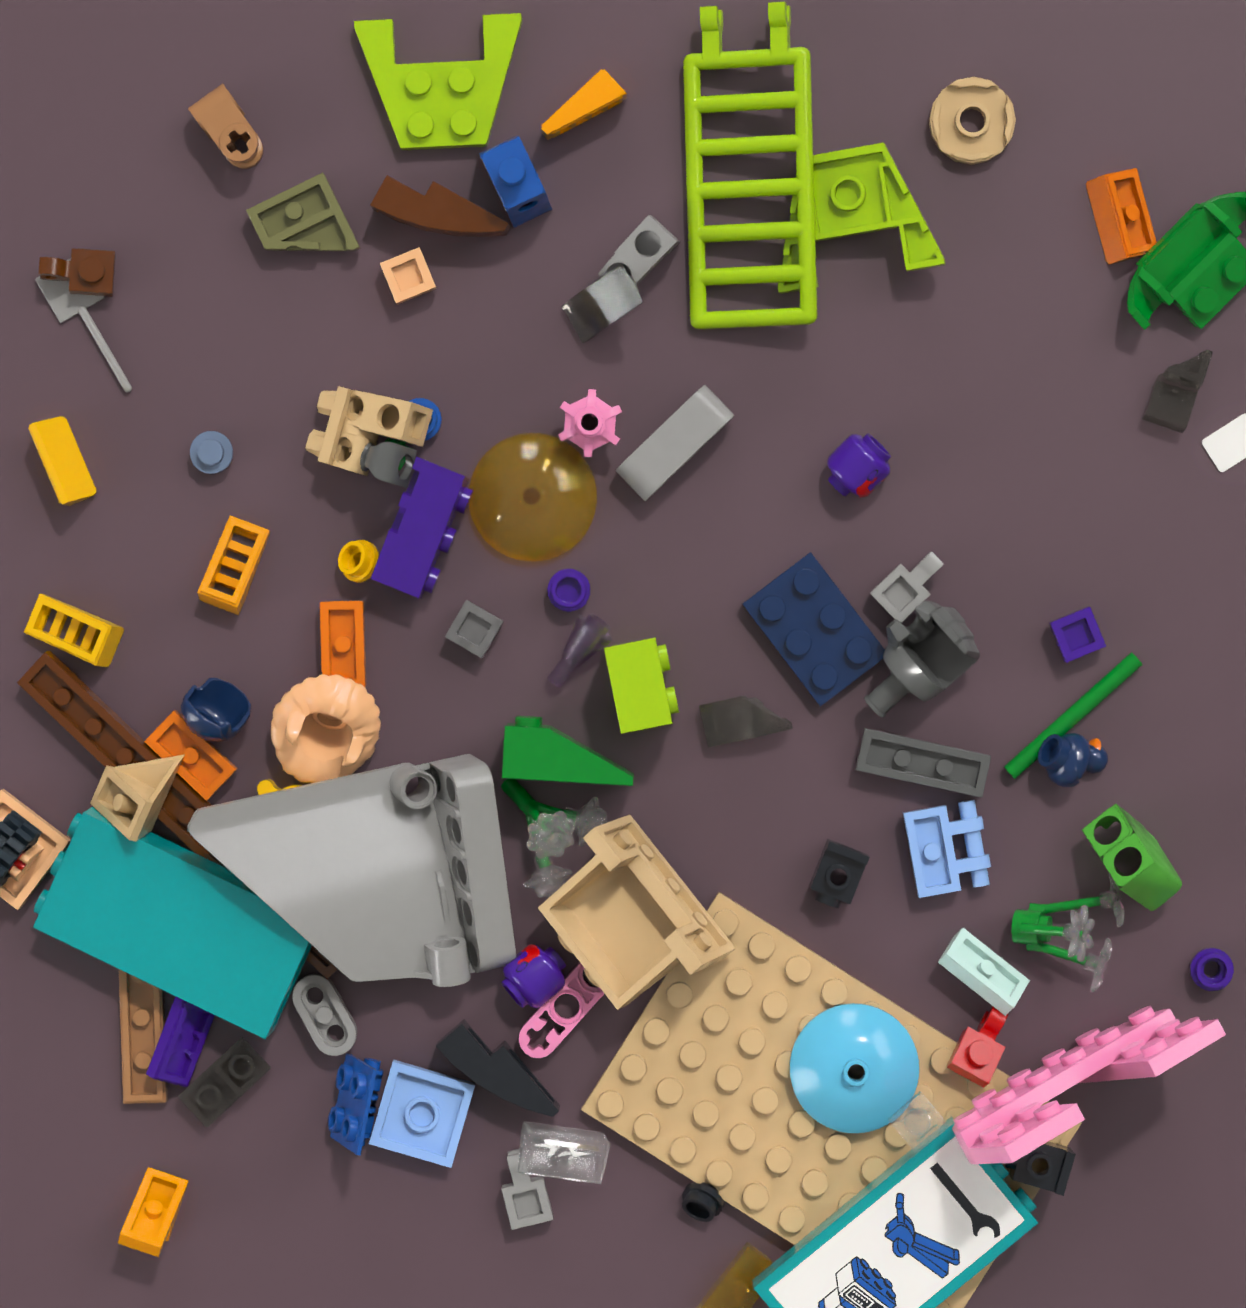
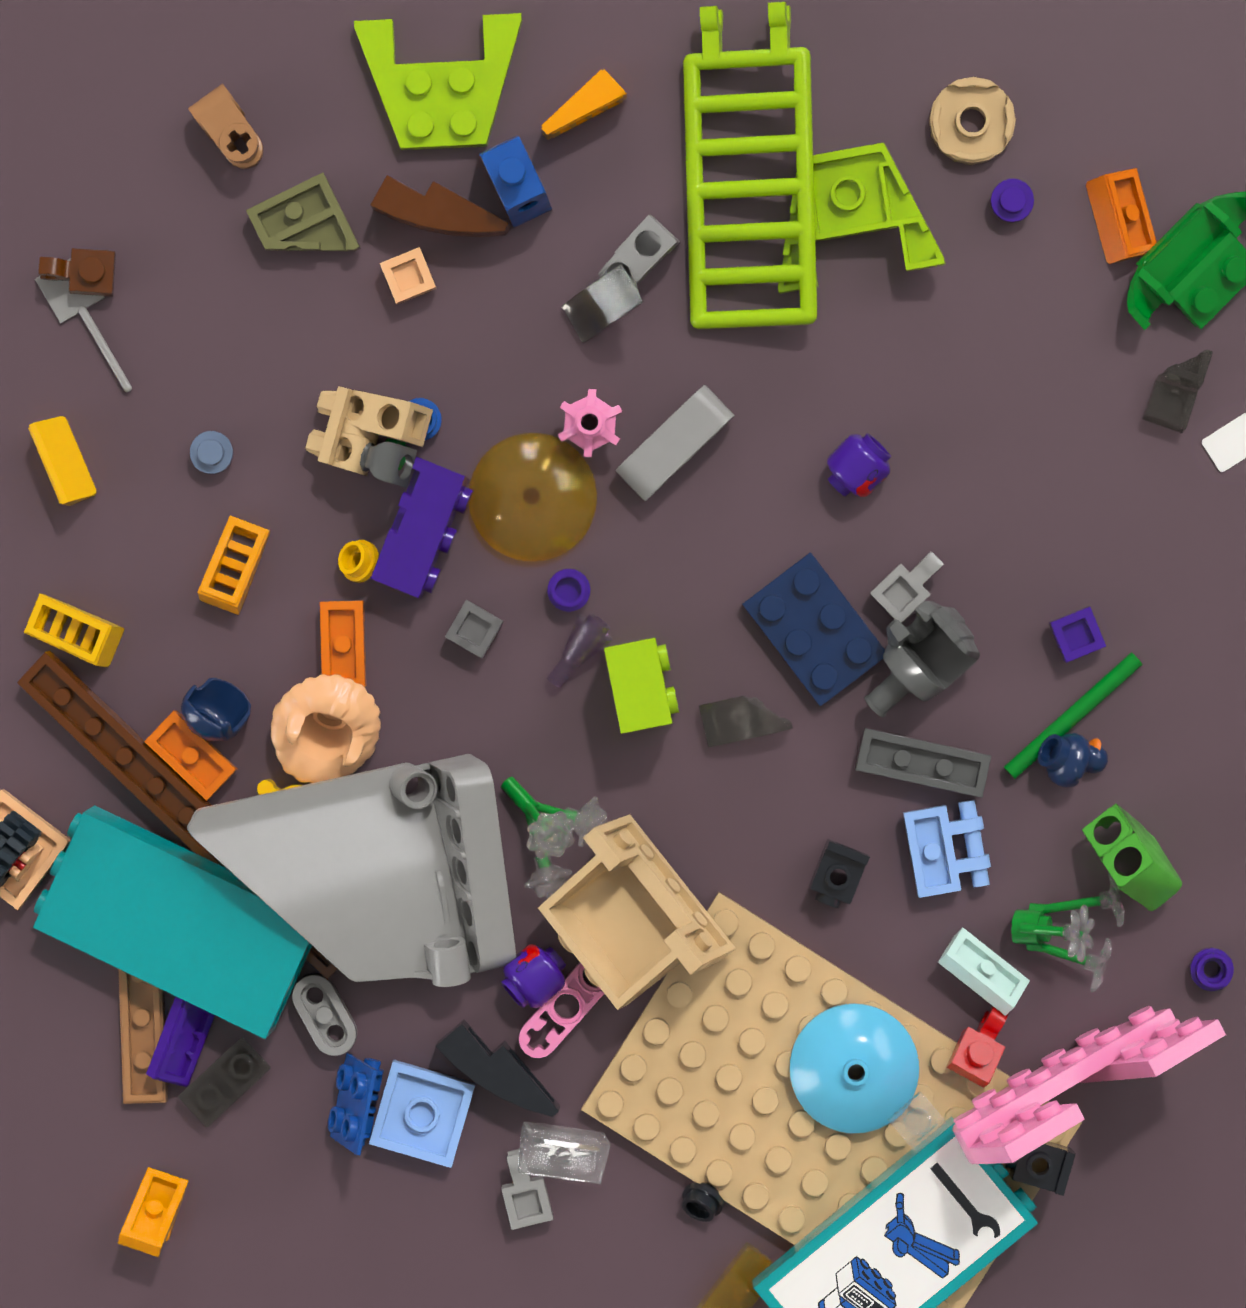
(135, 793): tan slope -> none
(548, 754): green slope -> none
(1012, 200): none -> dark purple plate

